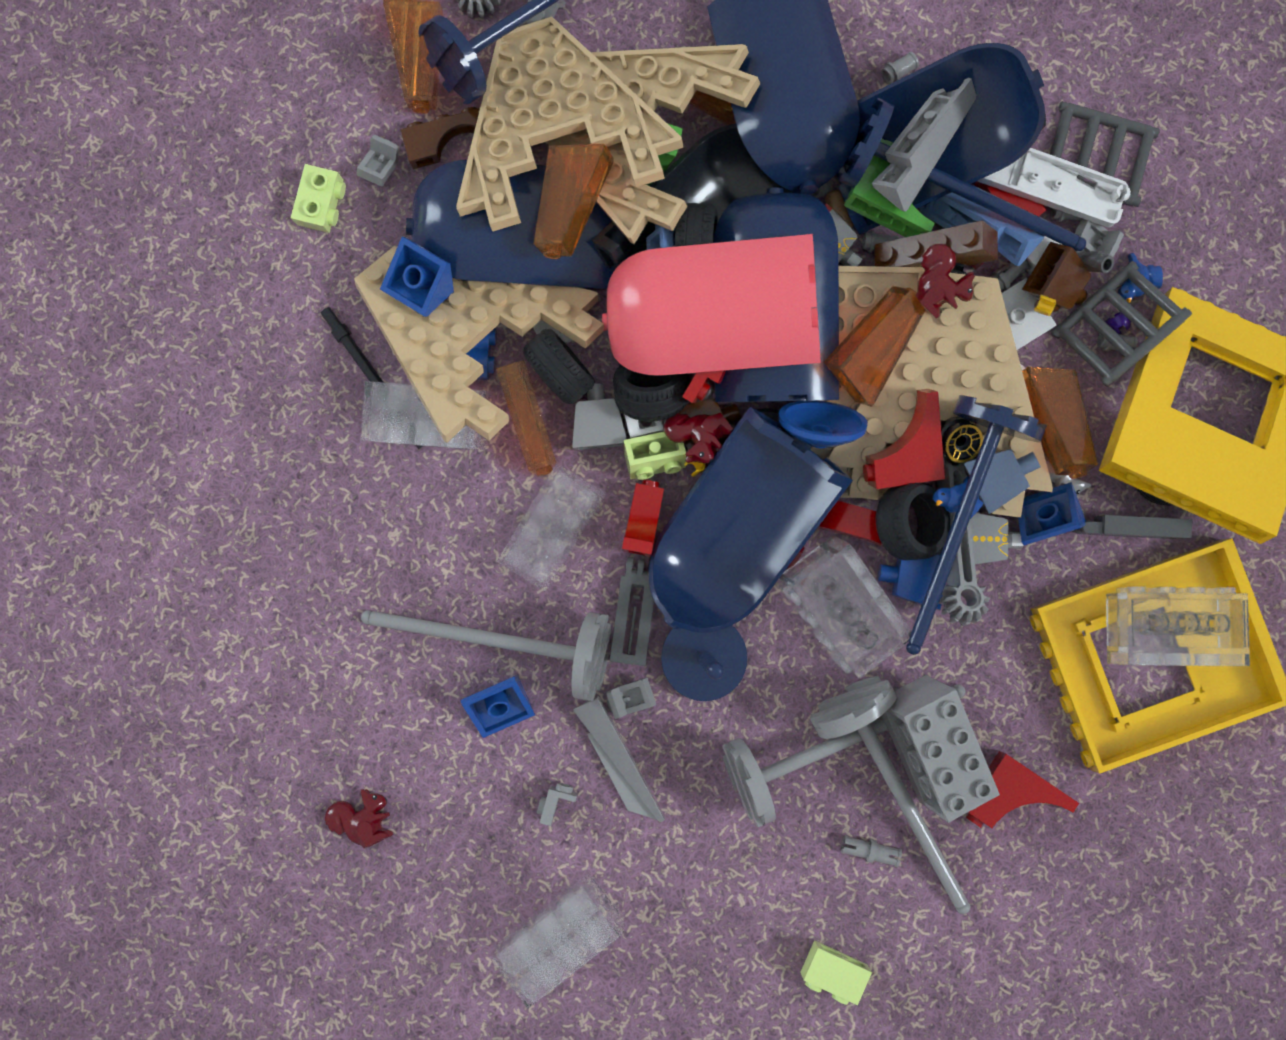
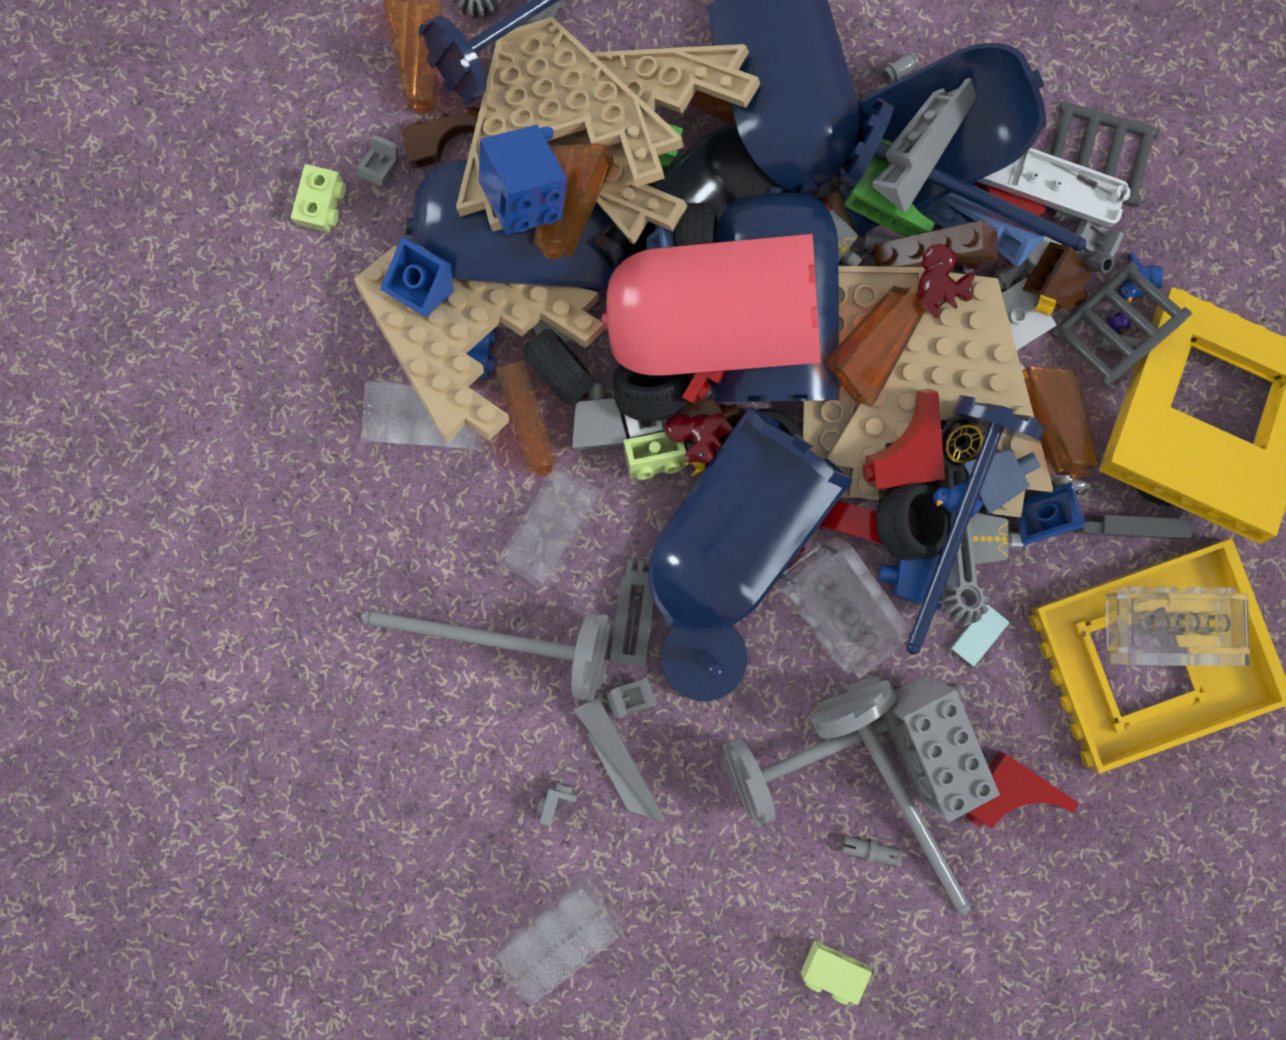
(342, 334): black bar -> none
(361, 826): dark red animal -> none
(498, 706): blue slope -> none
(522, 178): none -> blue container
(643, 518): red arch -> none
(822, 423): blue dish -> none
(979, 636): none -> light aqua tile

